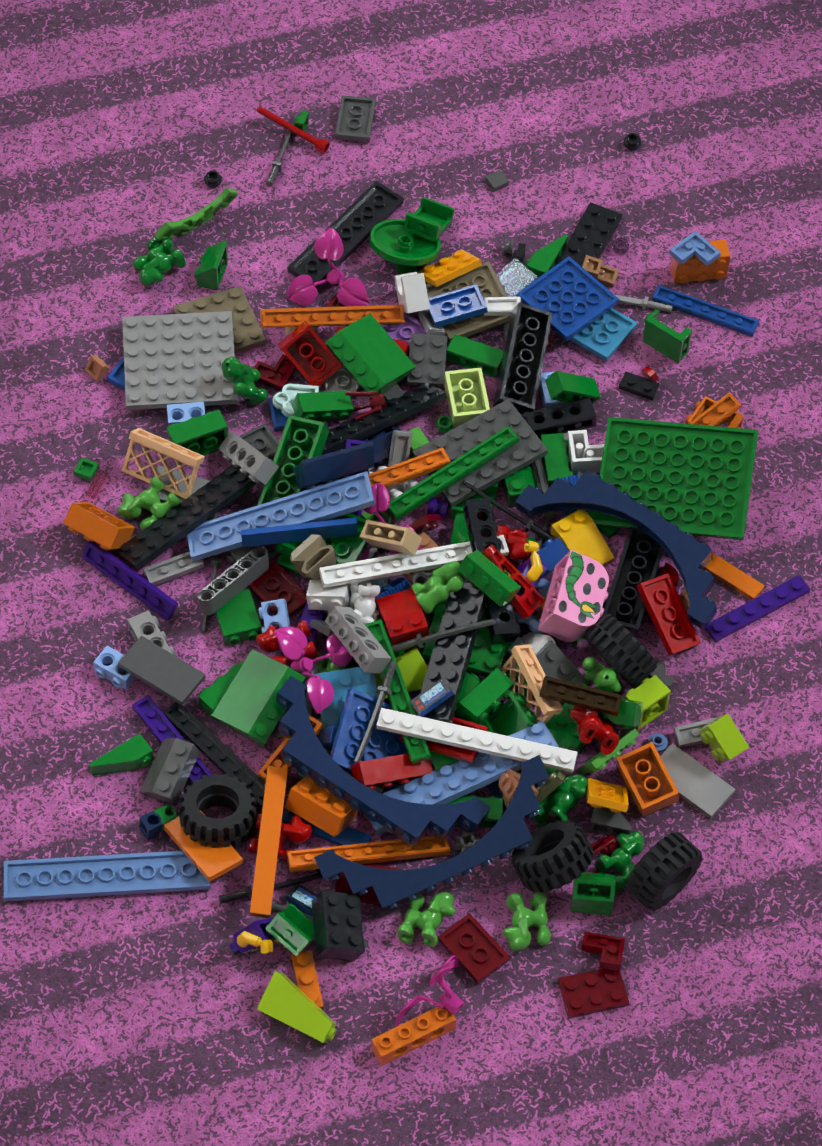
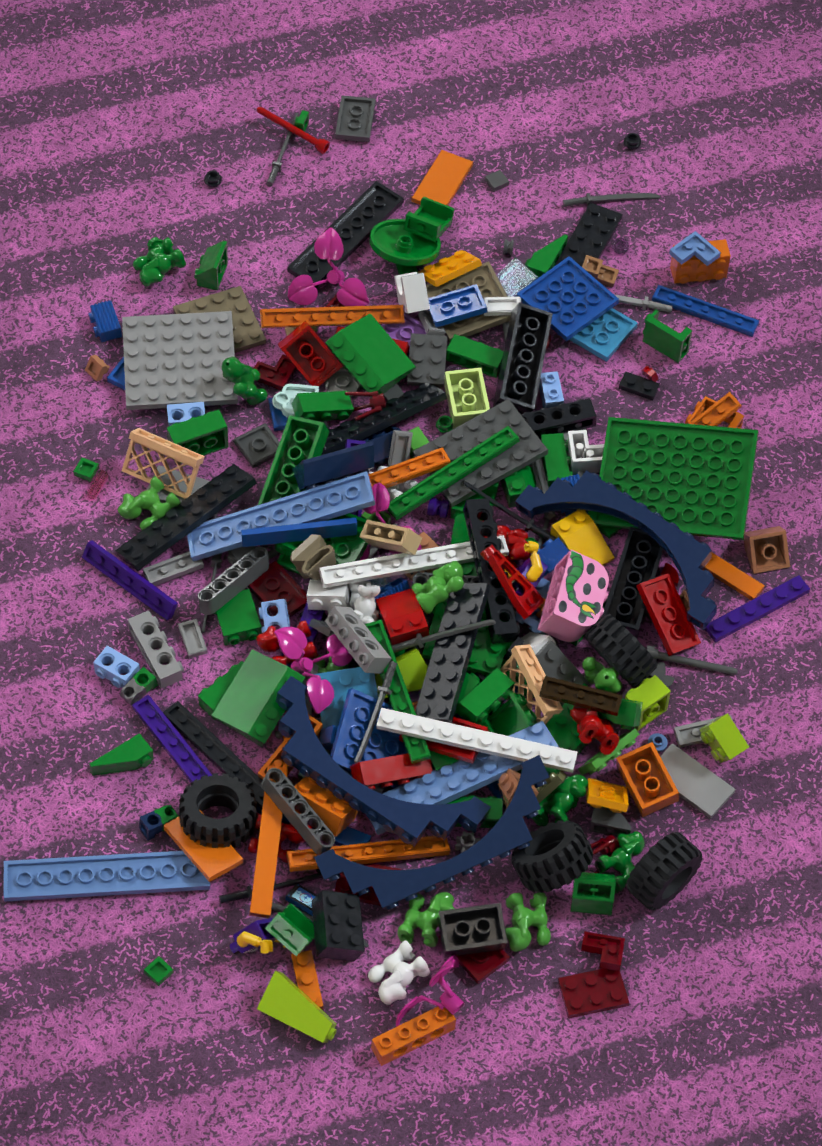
(98, 525): orange brick -> none
(105, 321): none -> blue brick
(138, 686): none -> leg
(158, 971): none -> green plate
(161, 670): dark grey tile -> none
(170, 770): dark grey slope -> none
(186, 225): bright green tile -> none
(192, 638): none -> light grey tile
(247, 458): light grey brick -> none
(297, 802): none -> dark grey beam
(402, 973): none -> white animal
(426, 522): dark red plate -> none
(432, 697): tile -> none
(443, 178): none -> orange tile
(472, 930): none -> black brick
(489, 578): green brick -> none
(520, 252): black plate -> none
(571, 387): green brick -> none
(606, 198): none -> dark grey sword
(691, 662): none -> dark grey piece
(767, 549): none -> nougat slope

